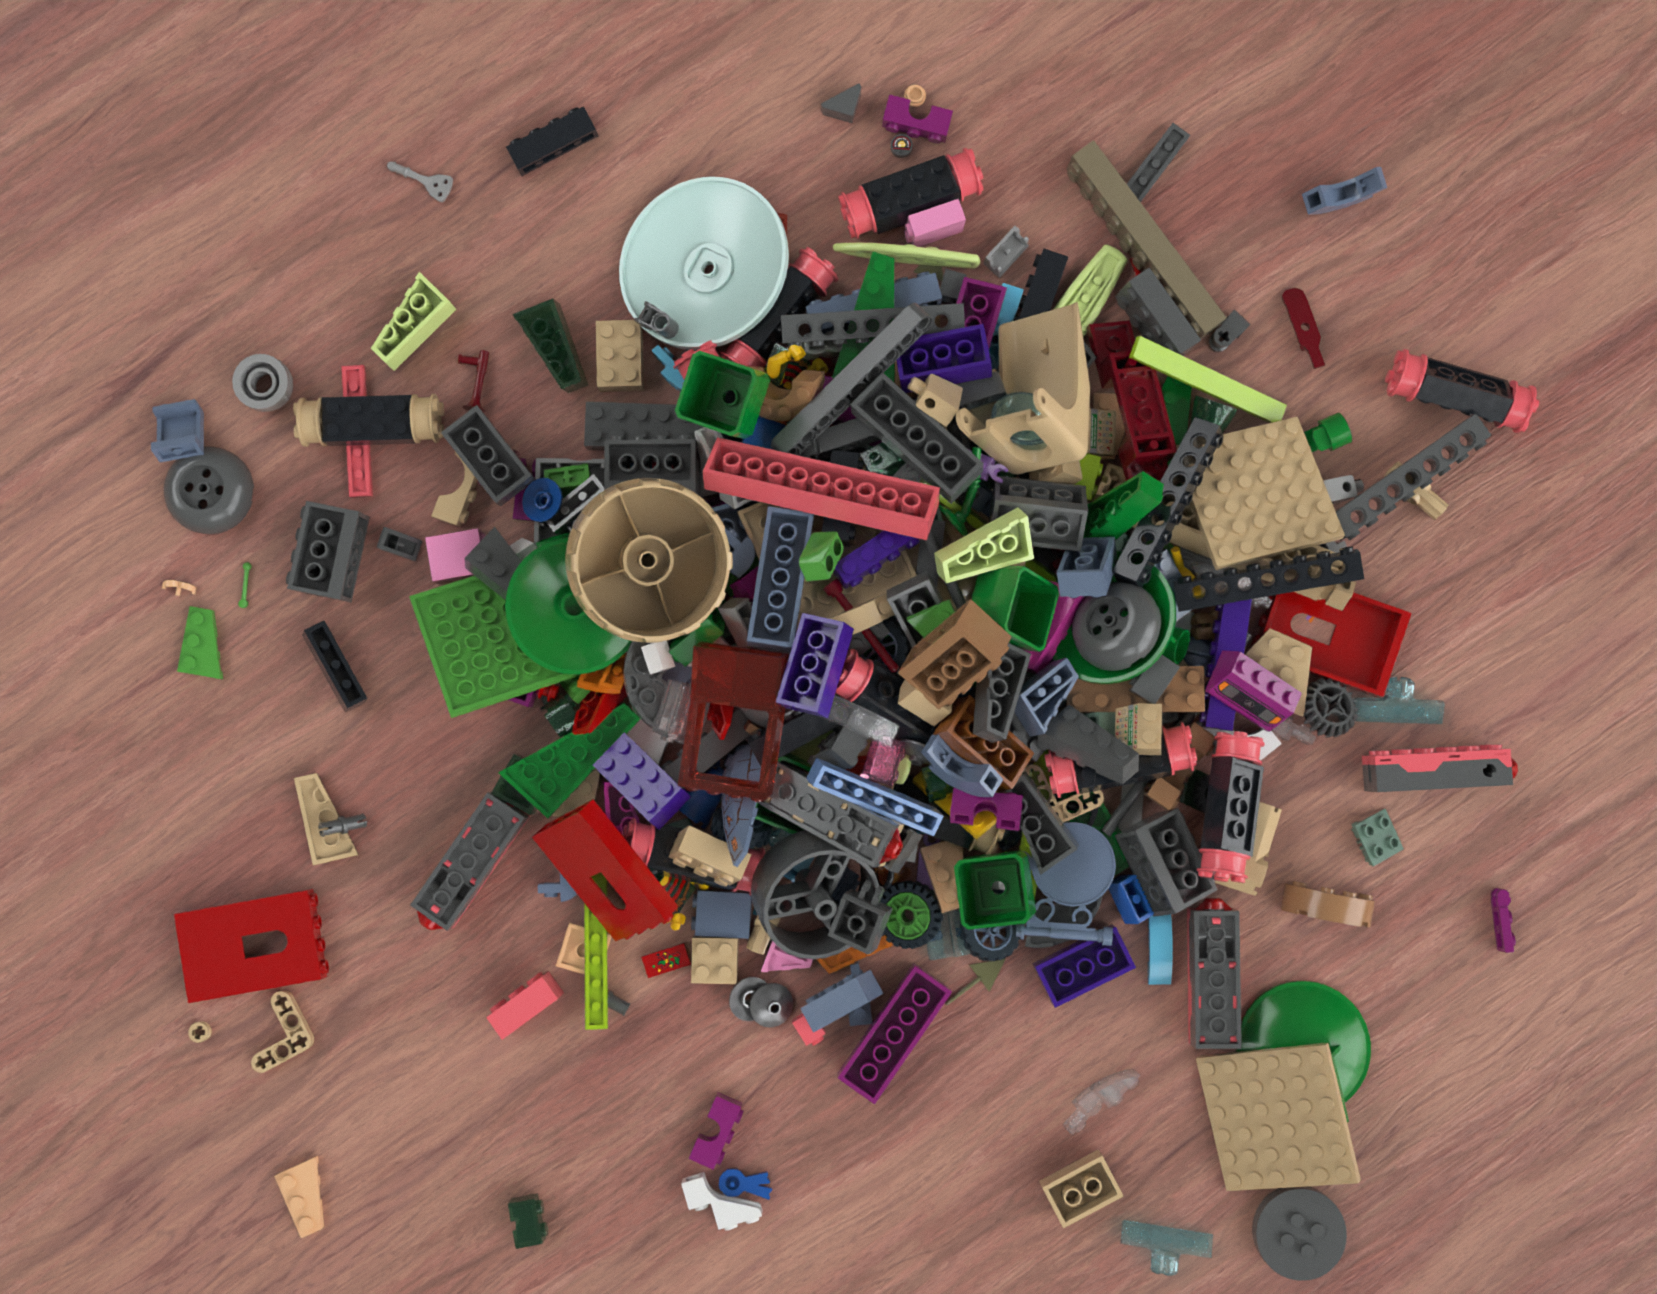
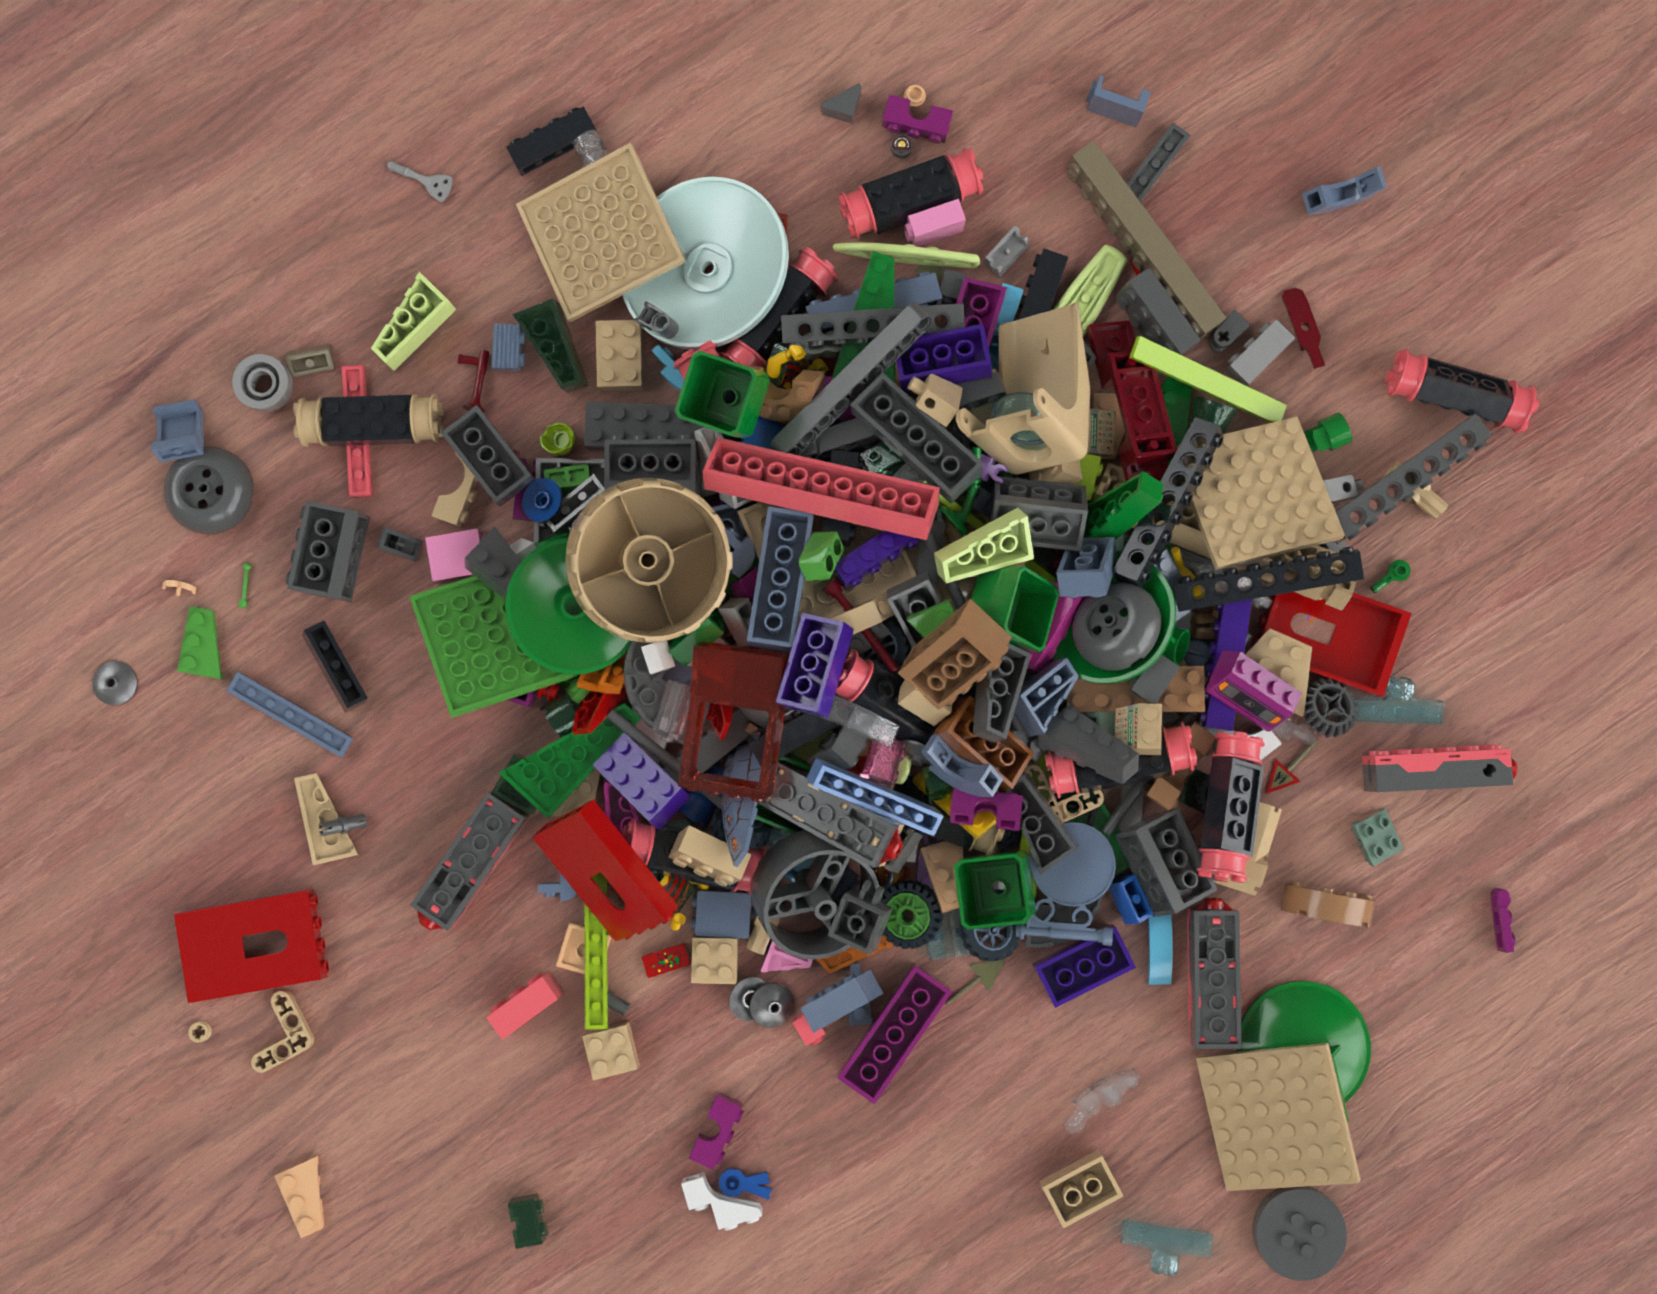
(124, 686): none -> flat silver dish
(290, 714): none -> sand blue plate
(310, 360): none -> dark tan slope
(507, 347): none -> sand blue brick
(558, 439): none -> lime hair
(589, 147): none -> clear wheel
(600, 232): none -> tan plate
(611, 1050): none -> tan brick
(655, 750): none -> dark grey piece
(1115, 105): none -> sand blue panel
(1259, 352): none -> light grey brick
(1281, 776): none -> piece
(1398, 571): none -> green plate

